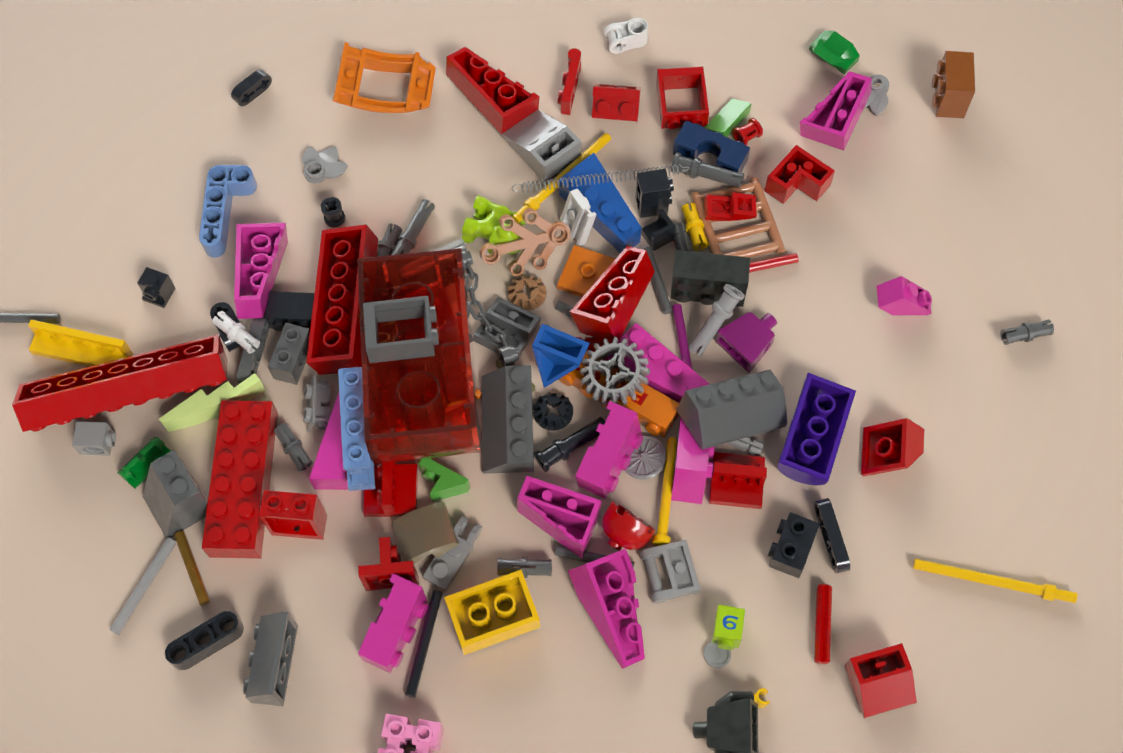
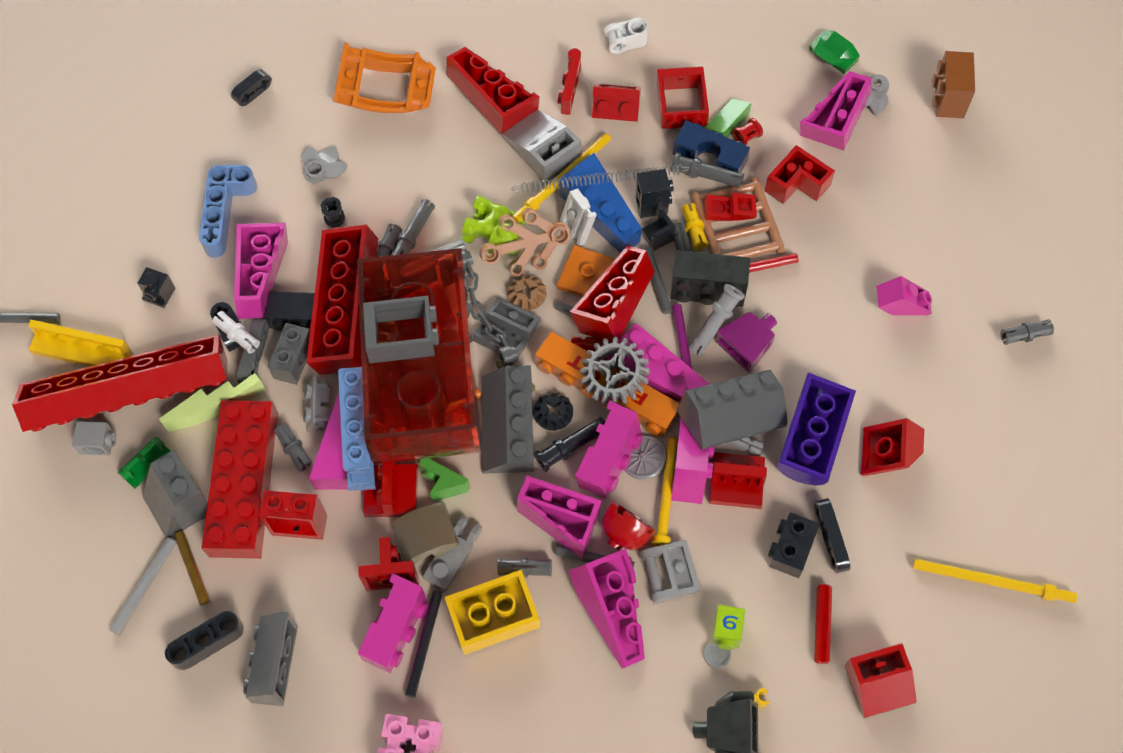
(557, 353): blue slope -> none

